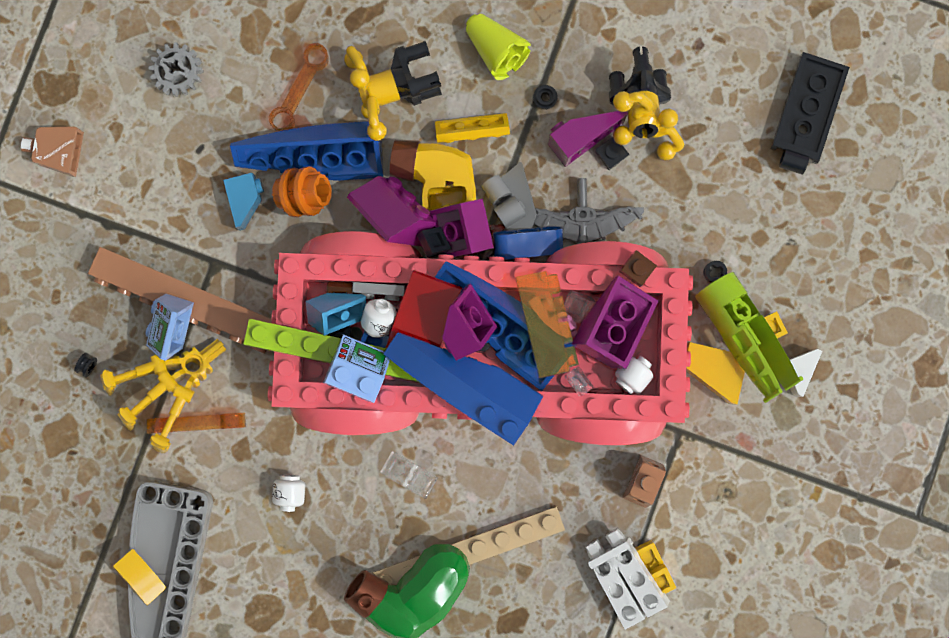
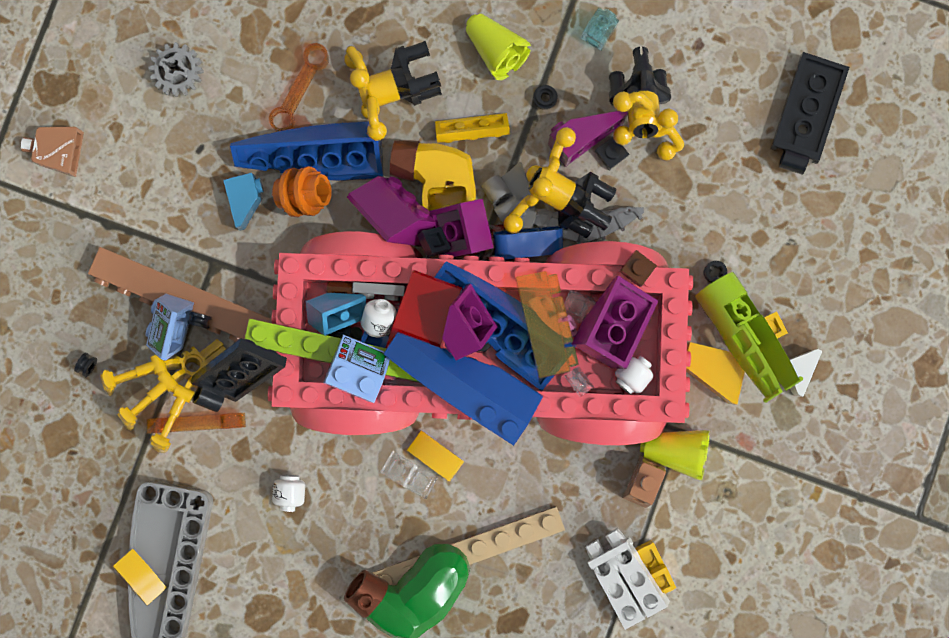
(199, 320): none -> black bush
(235, 373): none -> black hinge
(435, 455): none -> yellow slope
(568, 197): none -> wheel
(600, 28): none -> clear light blue brick
(679, 451): none -> neon yellow cone

